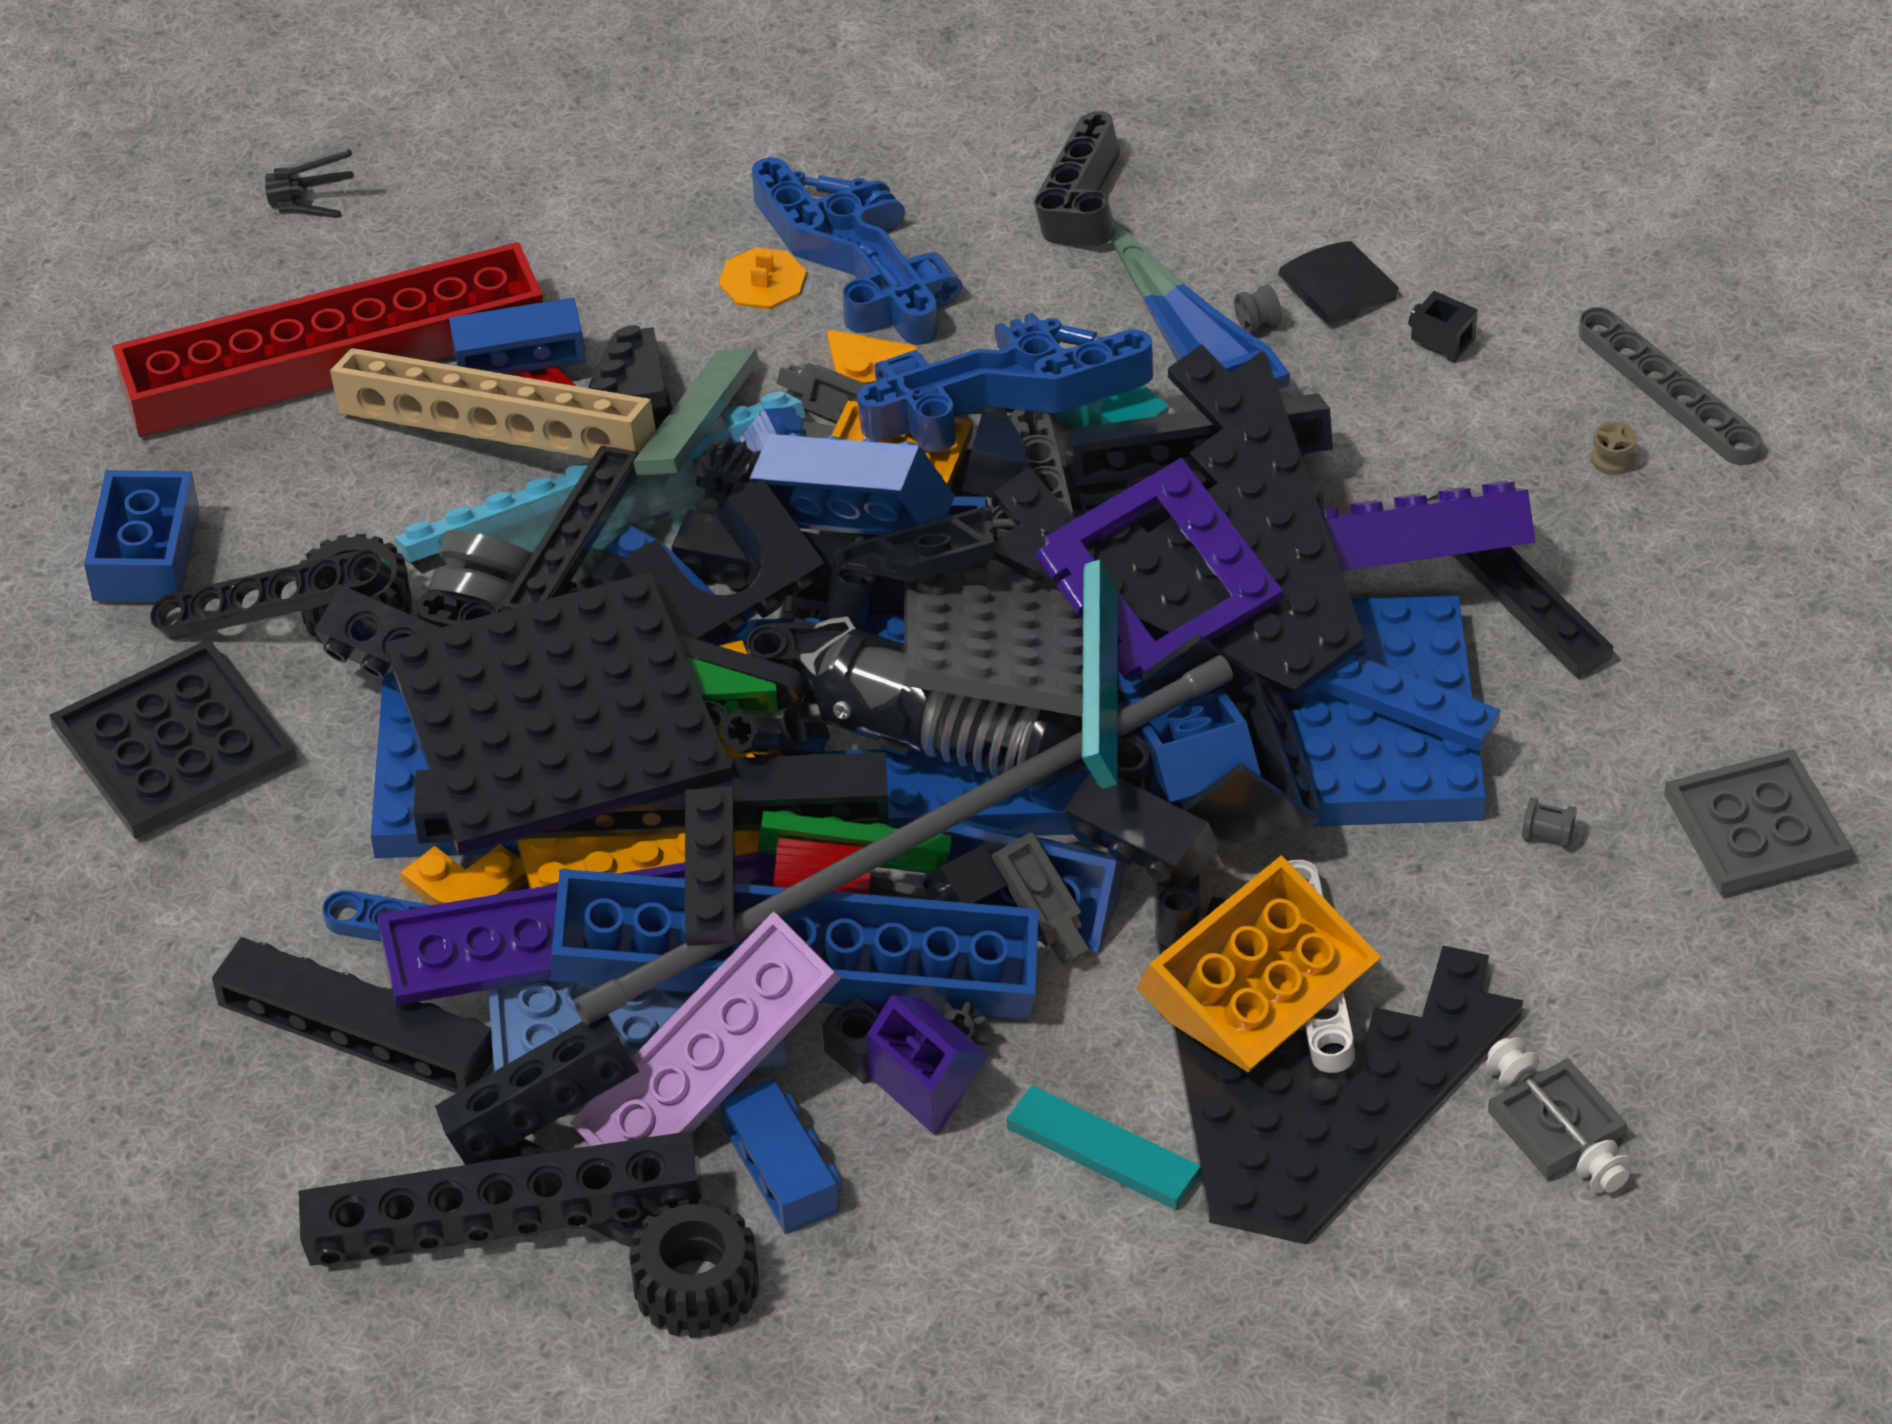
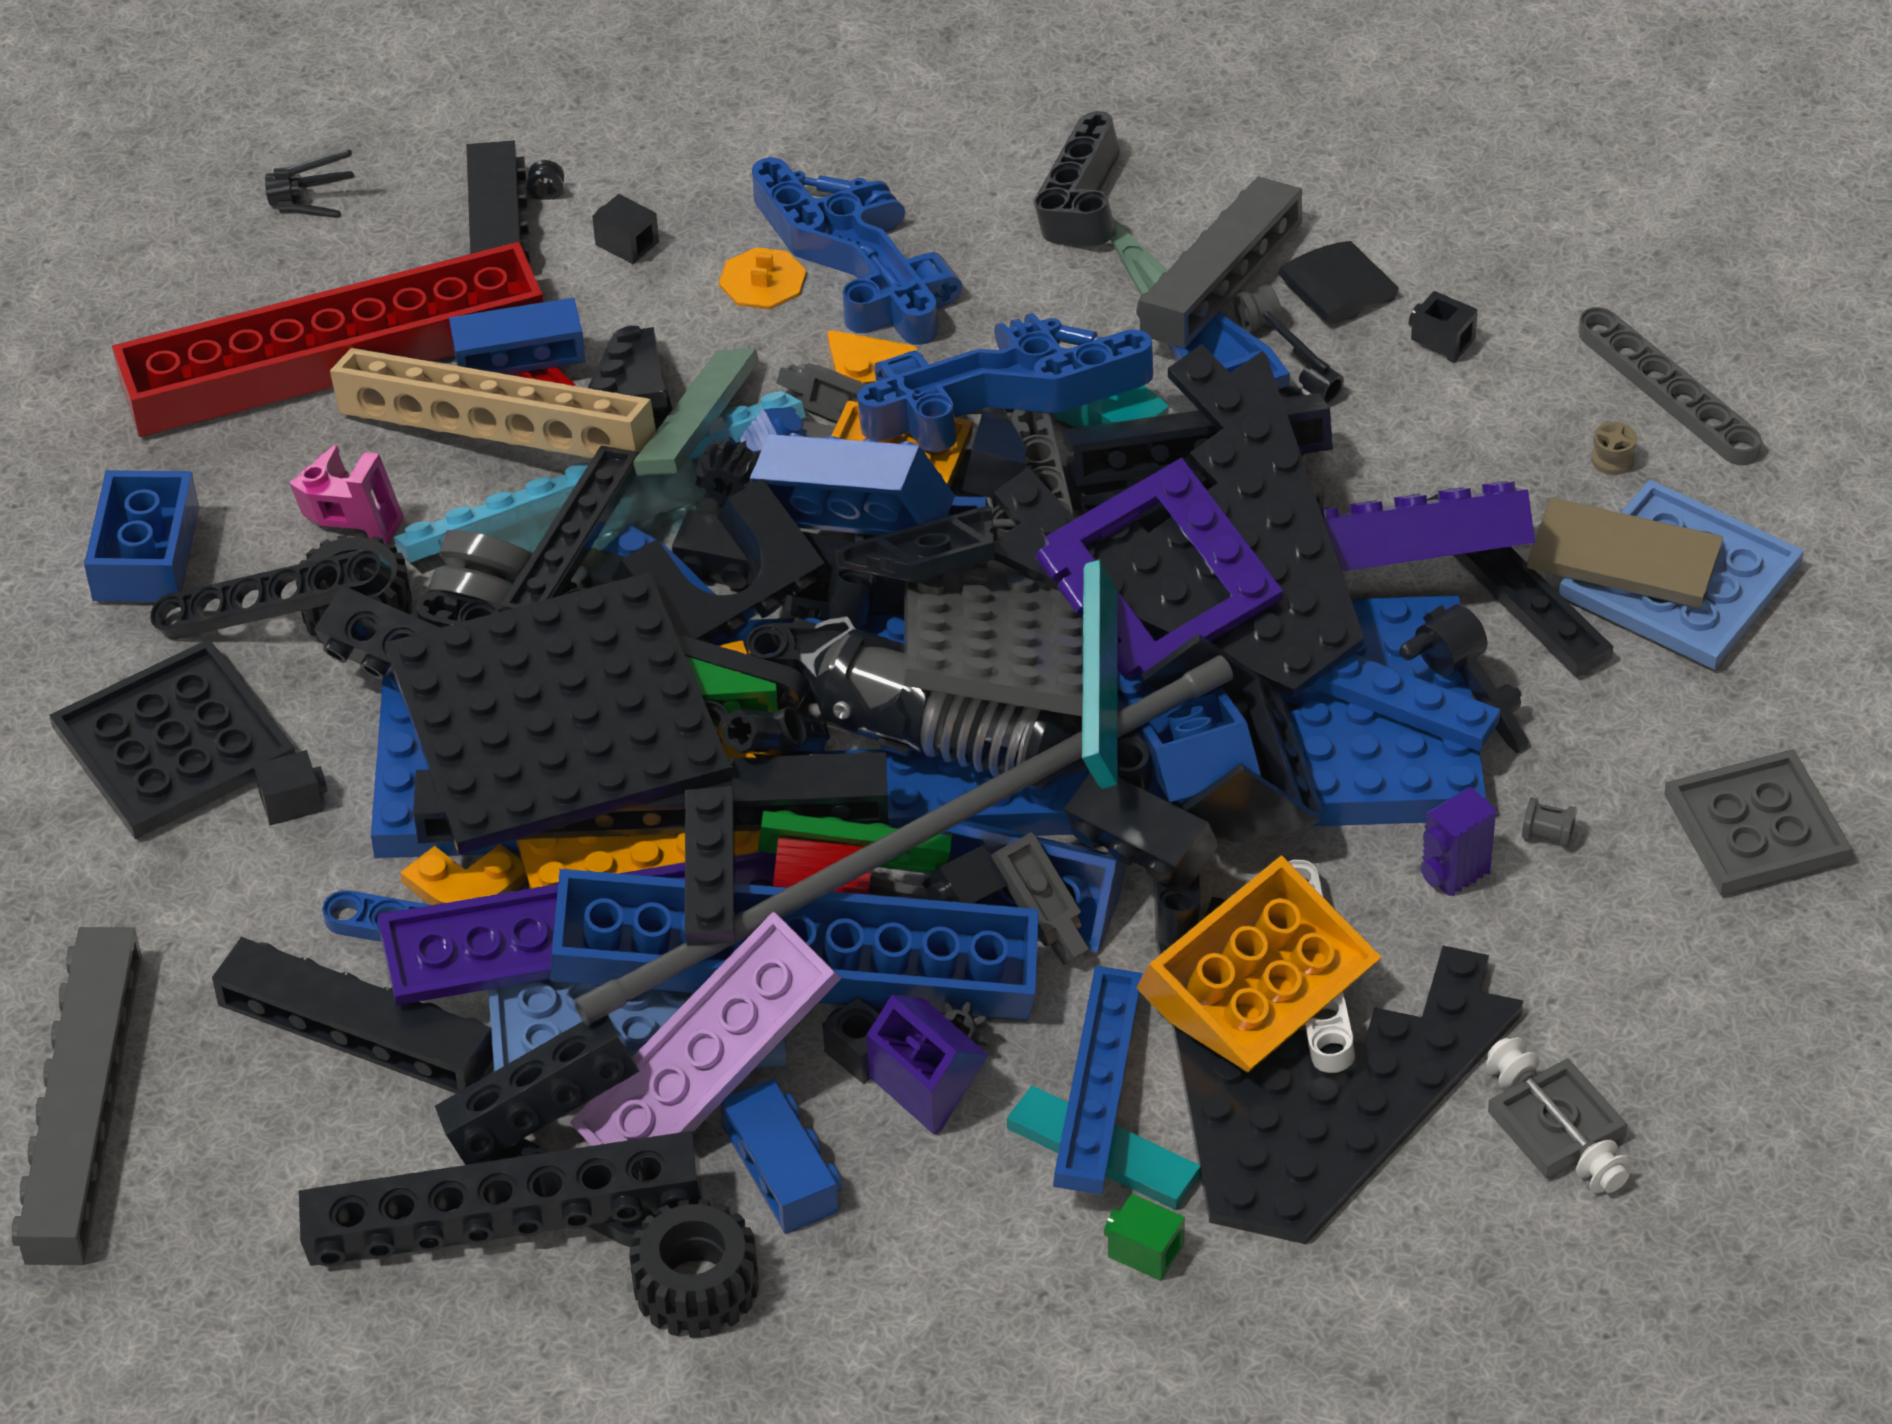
(78, 1097): none -> dark grey brick
(290, 787): none -> black brick
(344, 501): none -> dark pink tile
(496, 196): none -> black brick
(549, 170): none -> black bush
(625, 228): none -> black brick
(1097, 1081): none -> blue plate
(1145, 1236): none -> green brick
(1220, 262): none -> dark grey brick
(1316, 375): none -> black plant
(1452, 643): none -> black piece
(1458, 841): none -> dark purple brick
(1625, 552): none -> dark tan tile
(1743, 583): none -> medium blue plate

